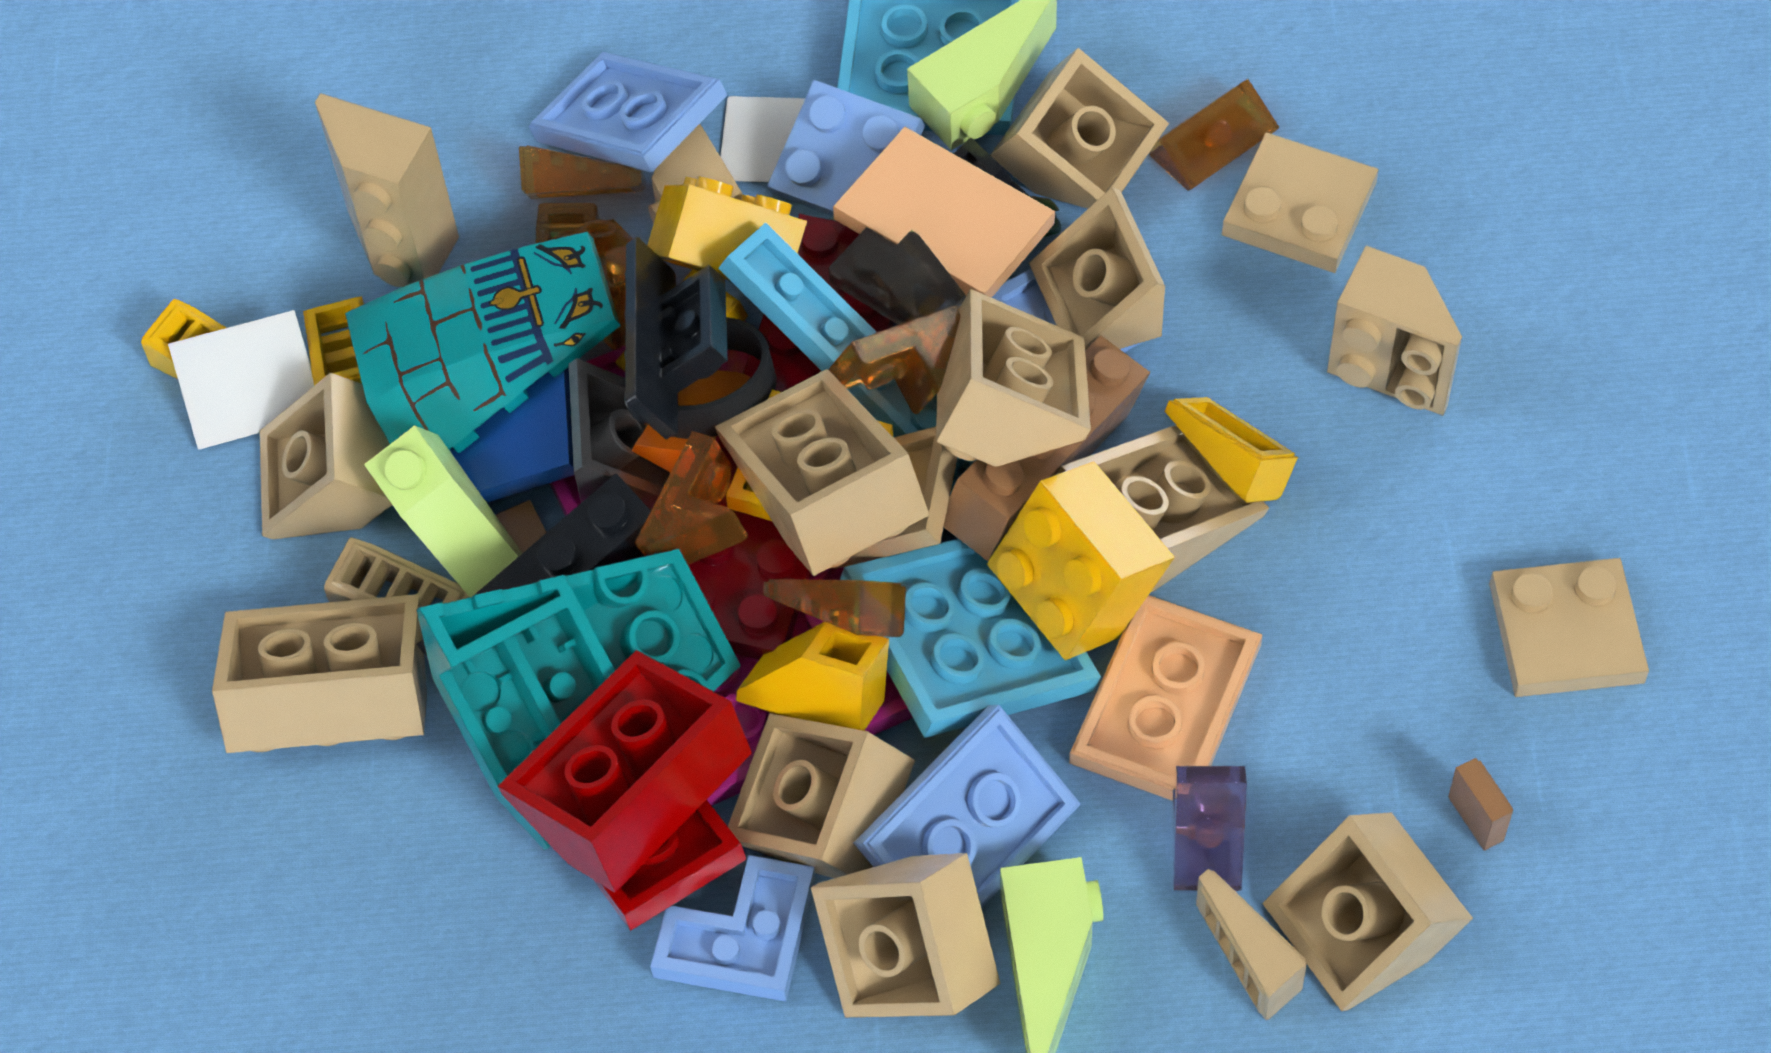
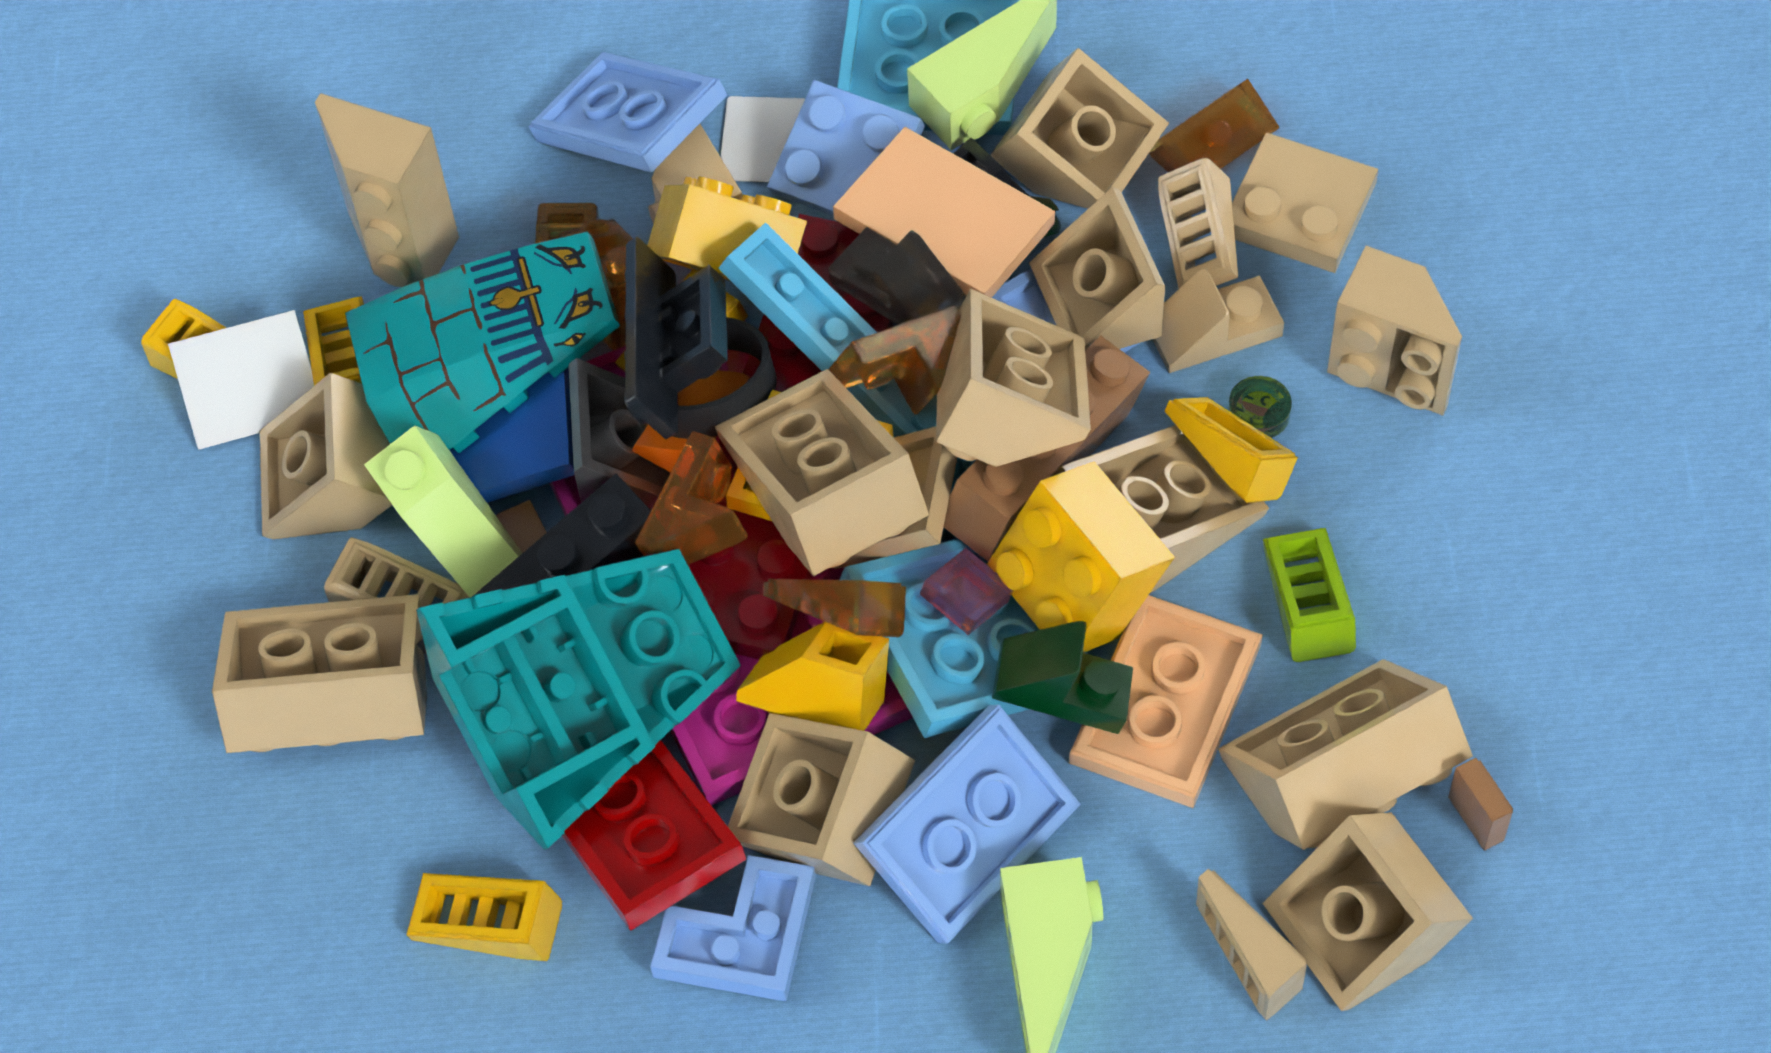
(526, 926): none -> yellow slope
(561, 174): clear orange slope -> none
(627, 768): red slope -> none
(907, 937): tan slope -> none
(966, 591): none -> clear pink tile
(1055, 677): none -> dark green slope
(1187, 192): none -> tan slope
(1208, 824): clear purple slope -> none
(1214, 322): none -> tan slope
(1262, 404): none -> clear green tile
(1315, 630): none -> lime slope
(1348, 752): none -> tan slope
(1568, 627): tan plate -> none

